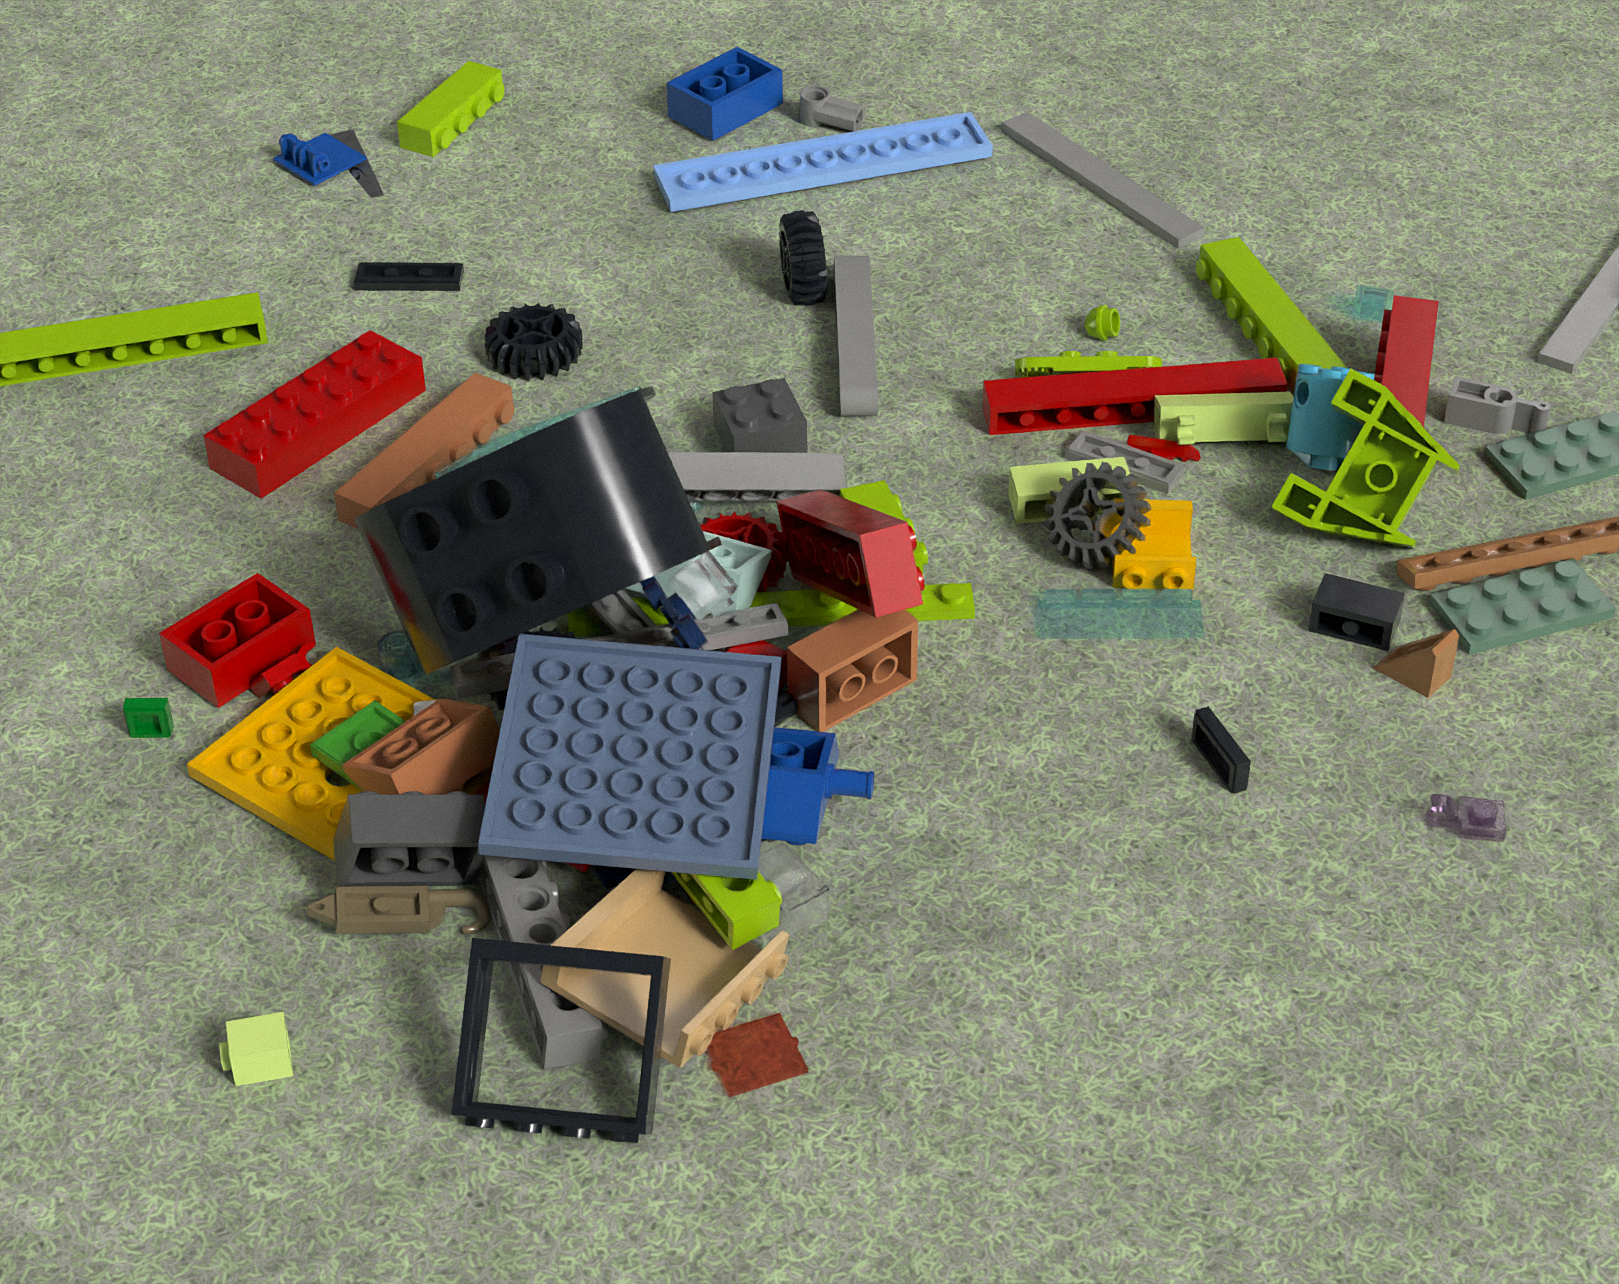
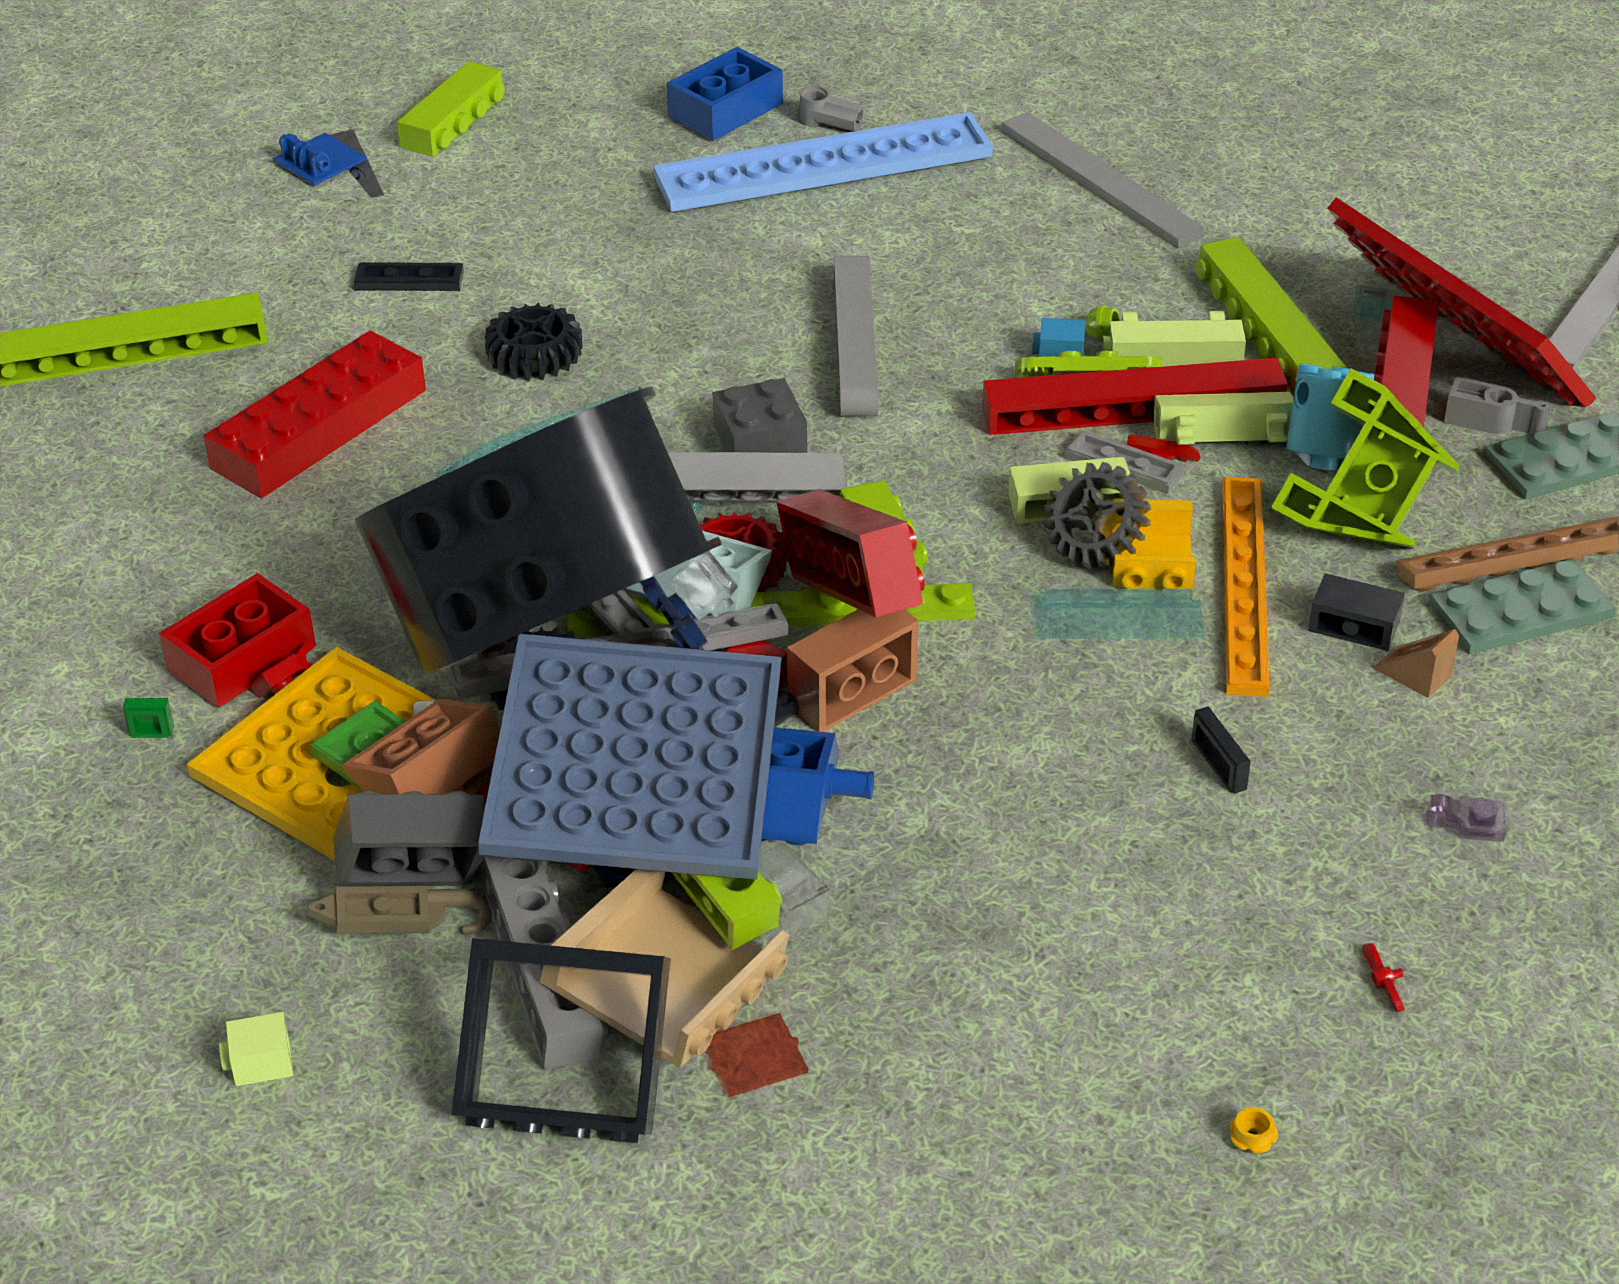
(398, 657): clear light blue wheel -> none
(435, 441): nougat brick -> none
(803, 257): black gear -> none
(1059, 336): none -> dark azure brick
(1178, 341): none -> yellowish green brick
(1244, 588): none -> light orange tile
(1254, 1120): none -> yellow plate
(1383, 976): none -> red piece
(1462, 304): none -> red plate

